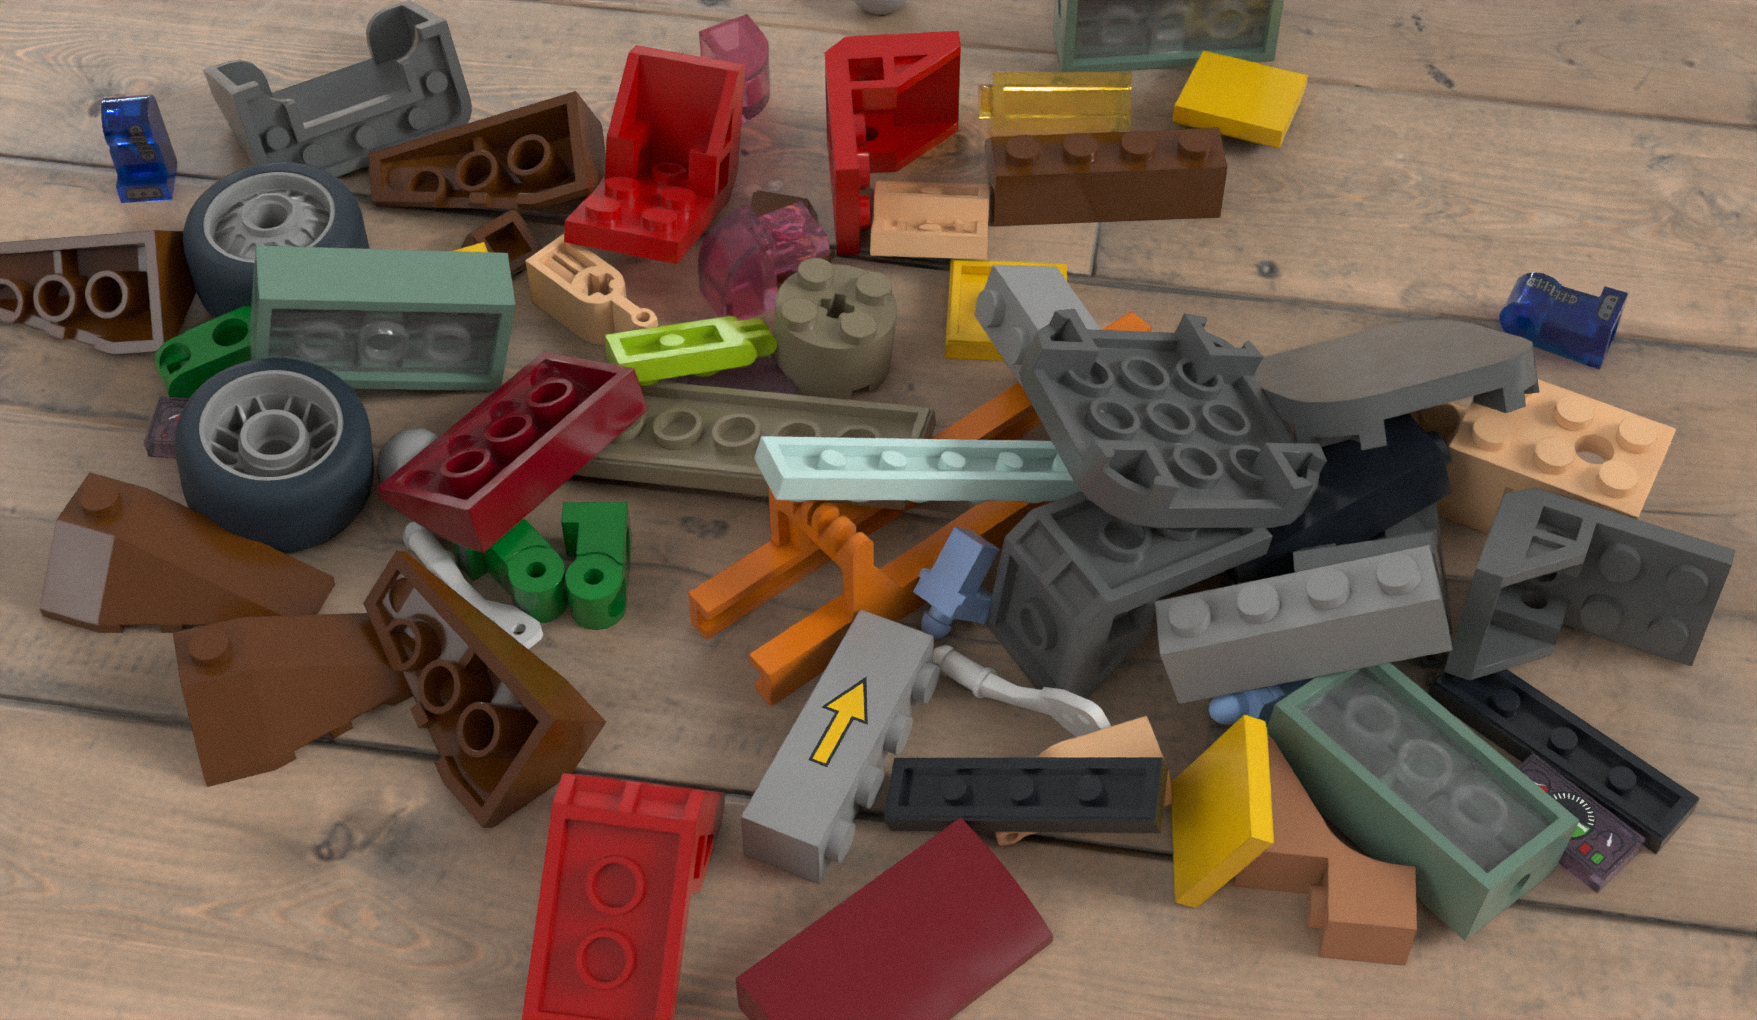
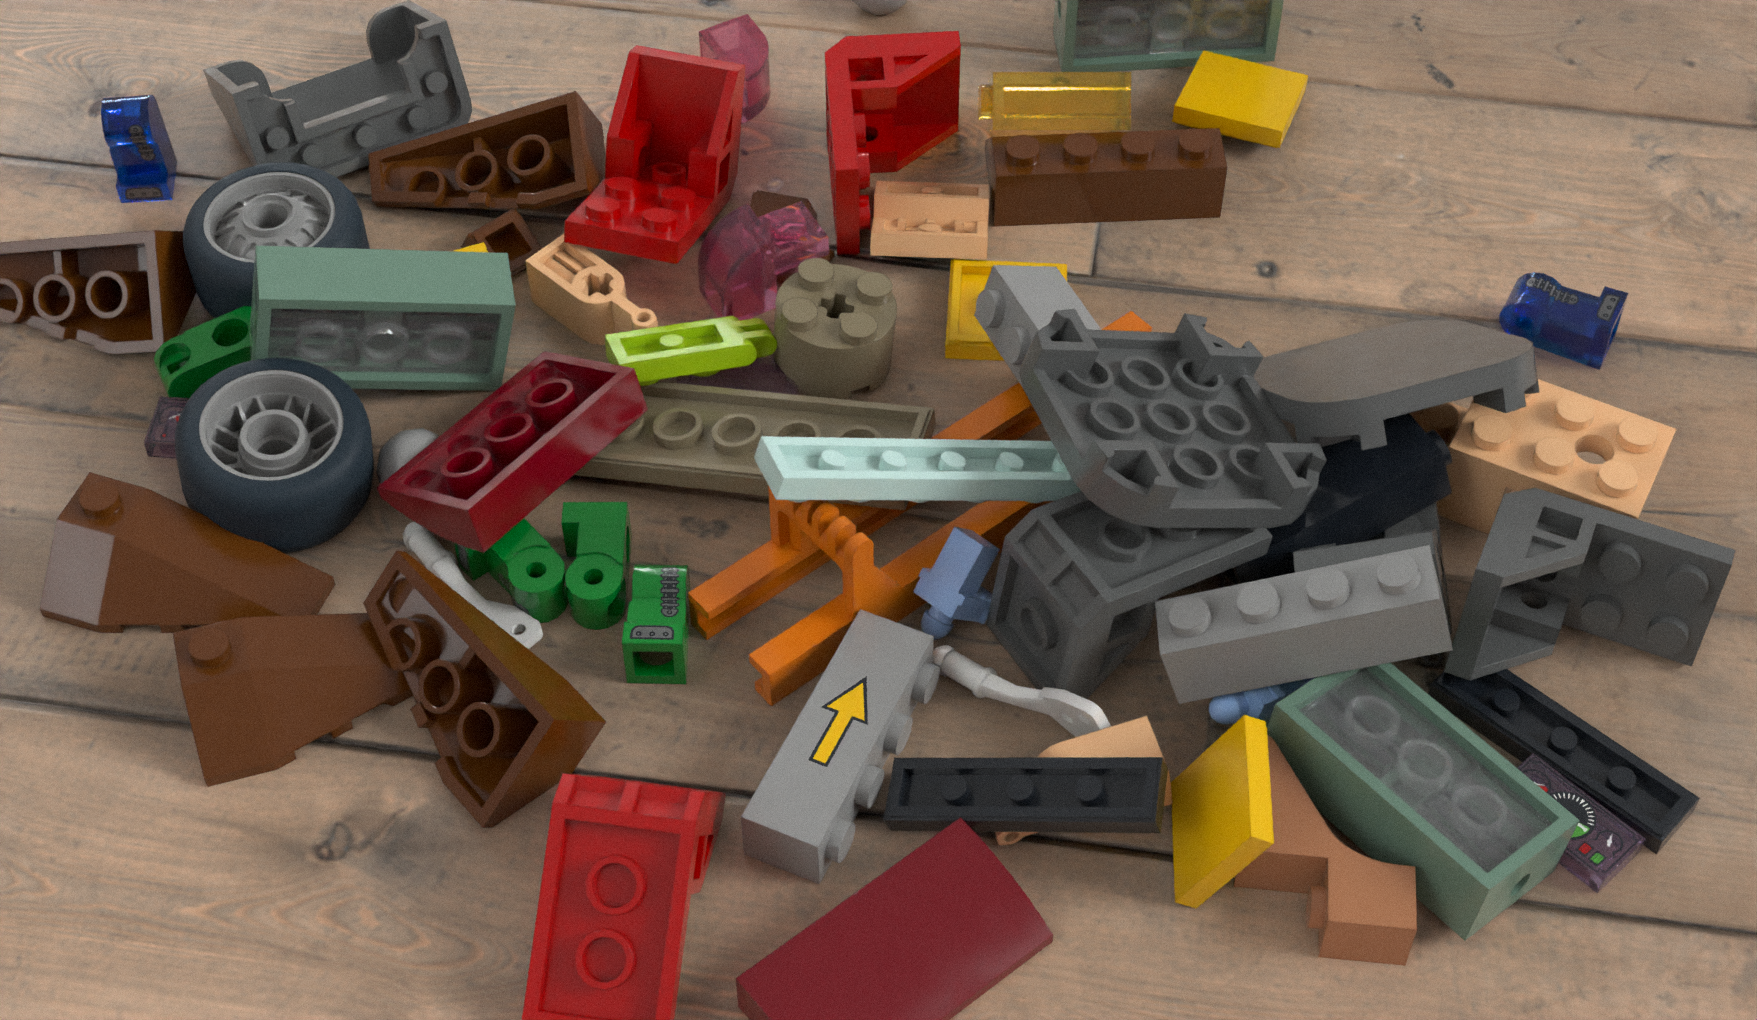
(657, 624): none -> green leg

